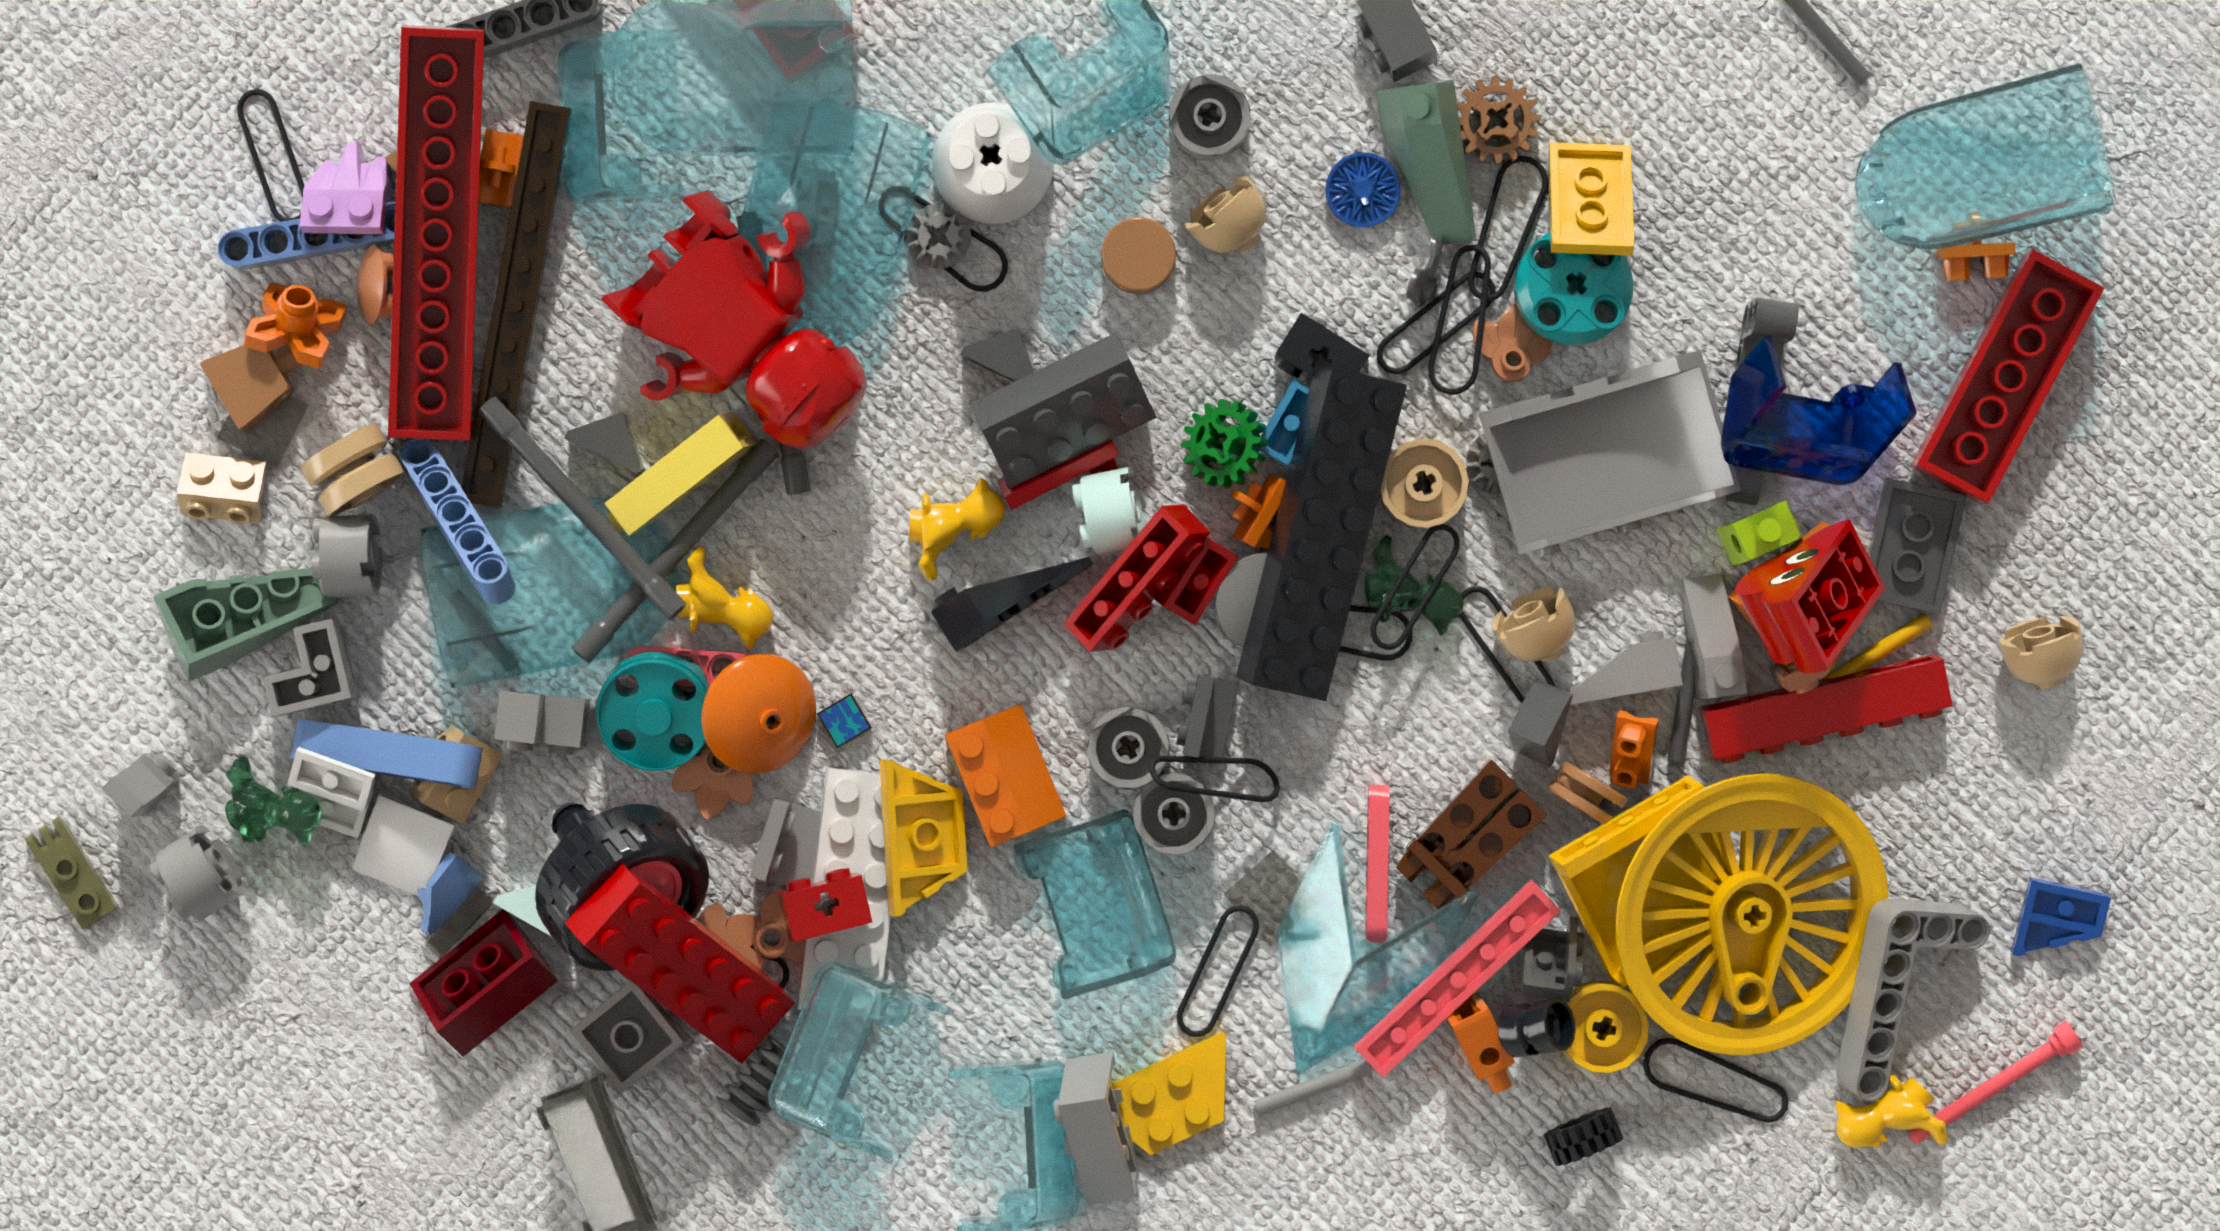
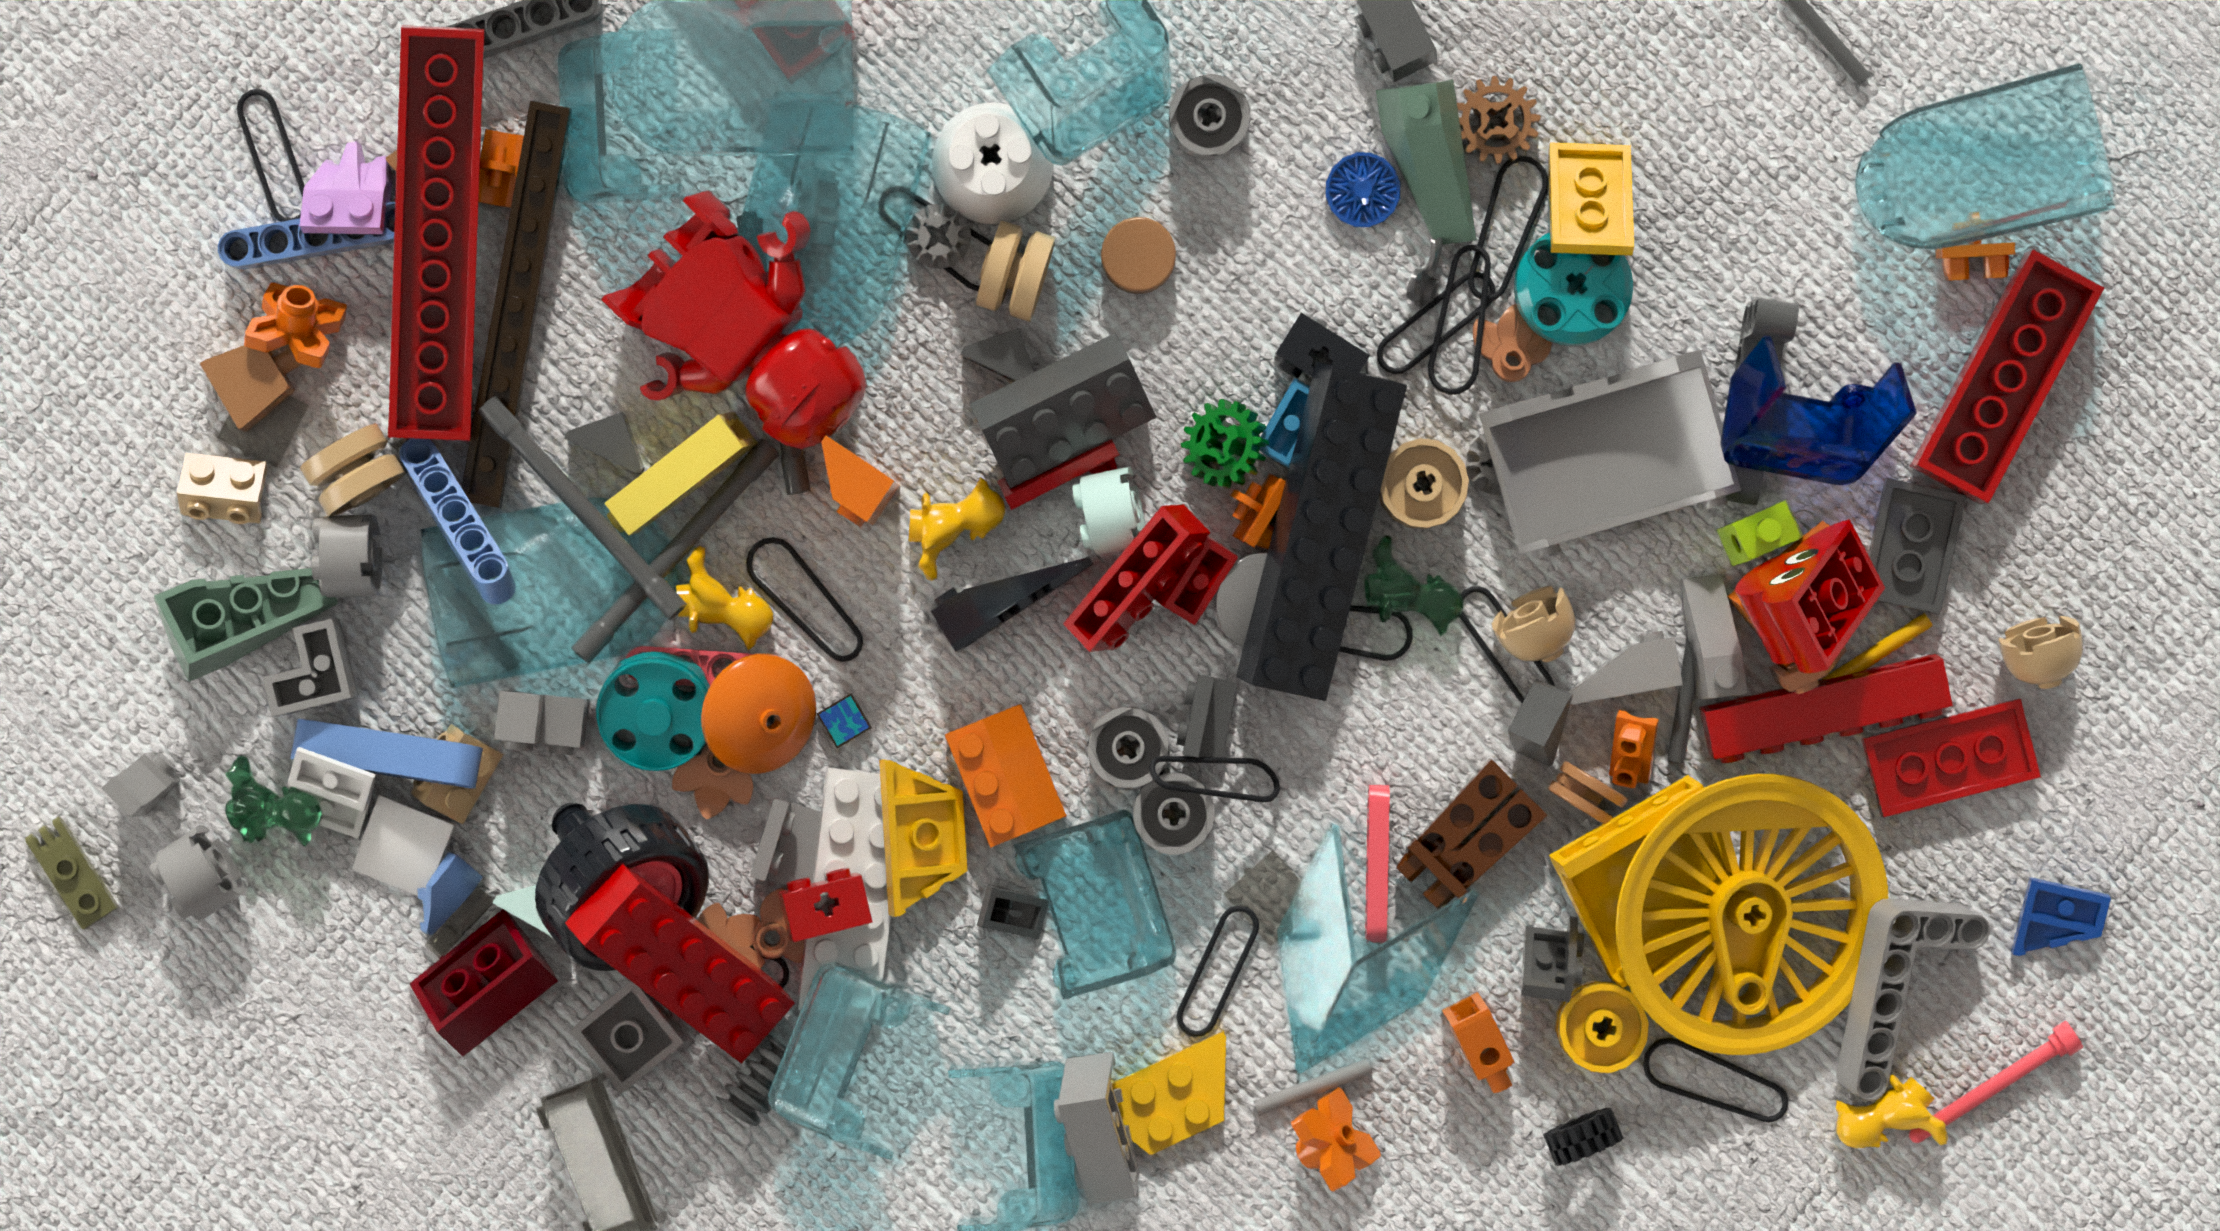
(372, 285): nougat dish -> none
(821, 587): none -> black piece
(856, 484): none -> orange slope
(1009, 269): none -> tan wheel
(1012, 912): none -> dark grey slope
(1229, 217): tan cylinder -> none
(1331, 1142): none -> orange plant
(1376, 640): black piece -> none
(1457, 978): coral plate -> none
(1536, 1028): black wheel -> none
(1951, 757): none -> red plate

